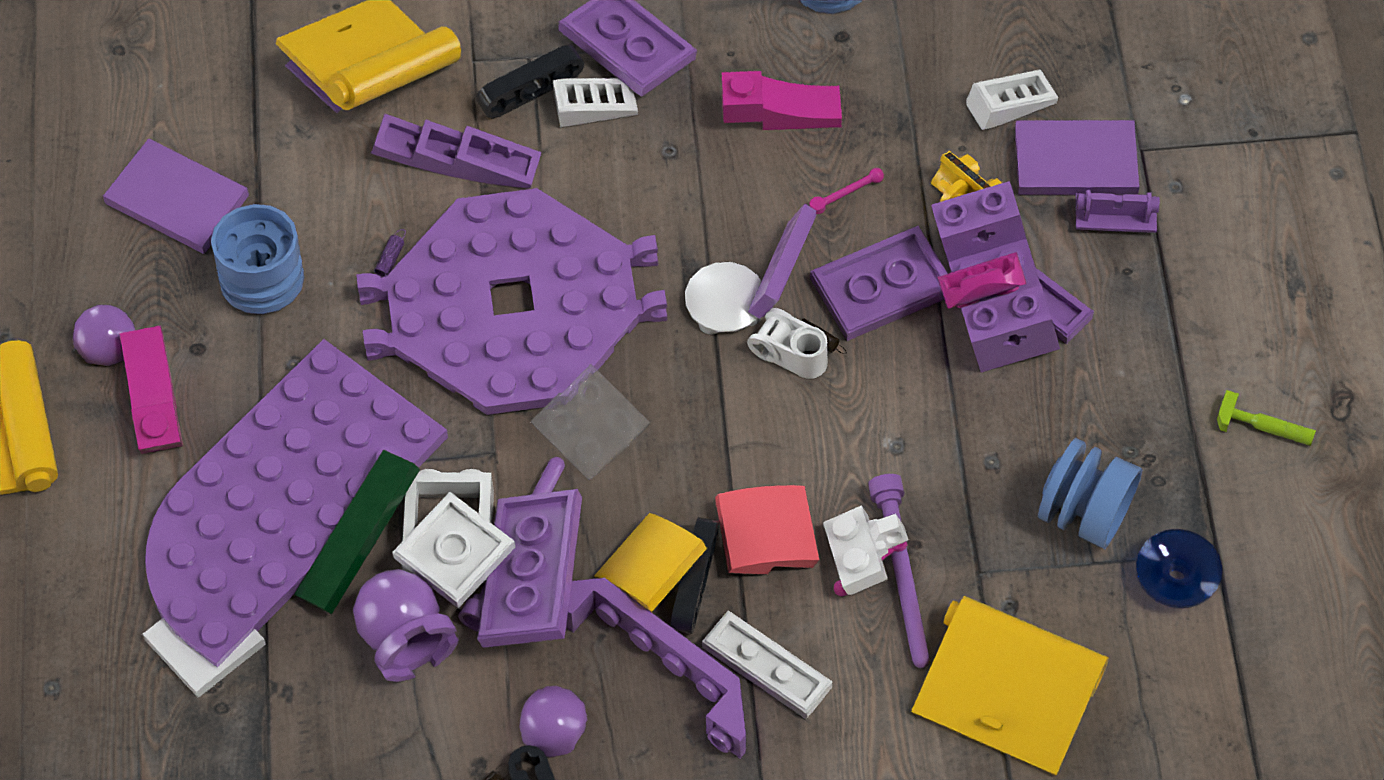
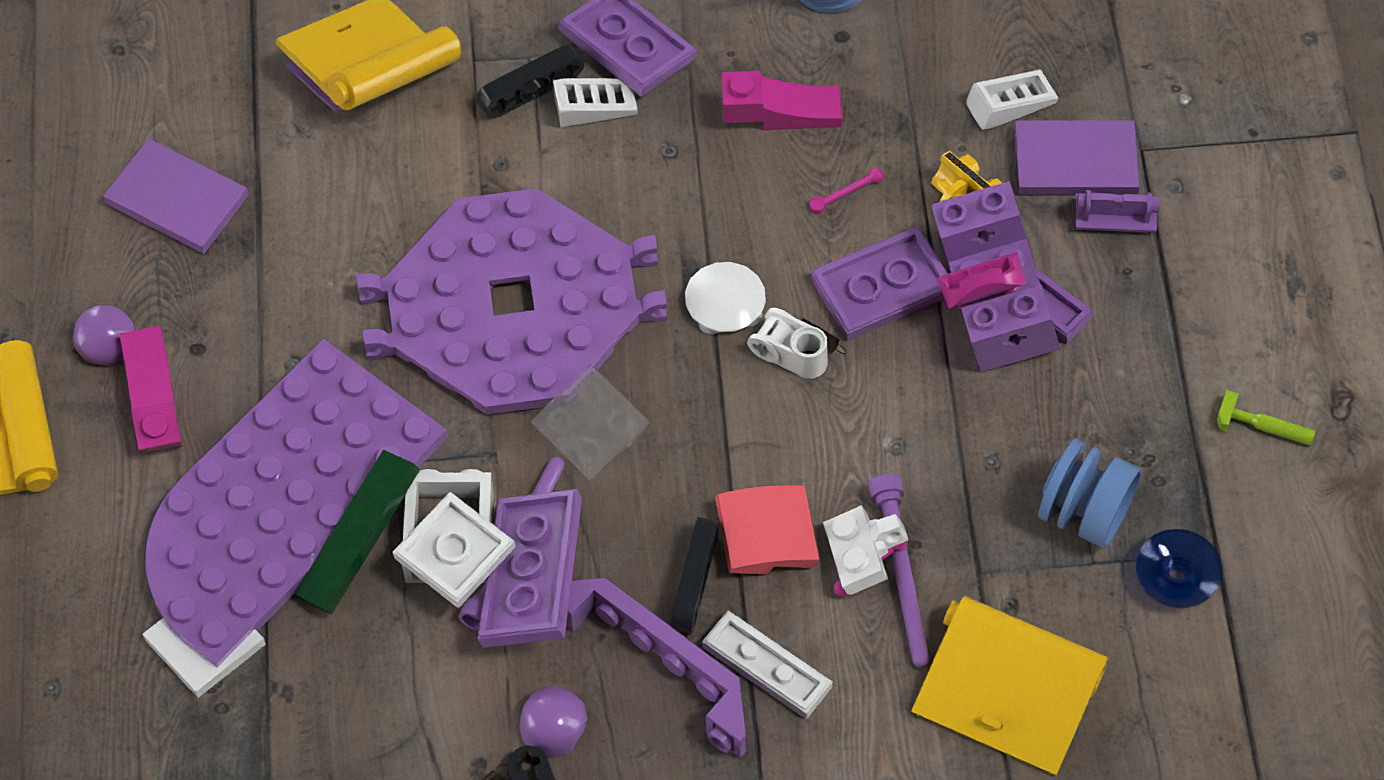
(258, 258): medium blue wheel -> none
(389, 255): medium lavender piece -> none
(403, 624): medium lavender tile -> none
(461, 155): medium lavender slope -> none
(652, 560): yellow slope -> none
(782, 261): medium lavender tile -> none

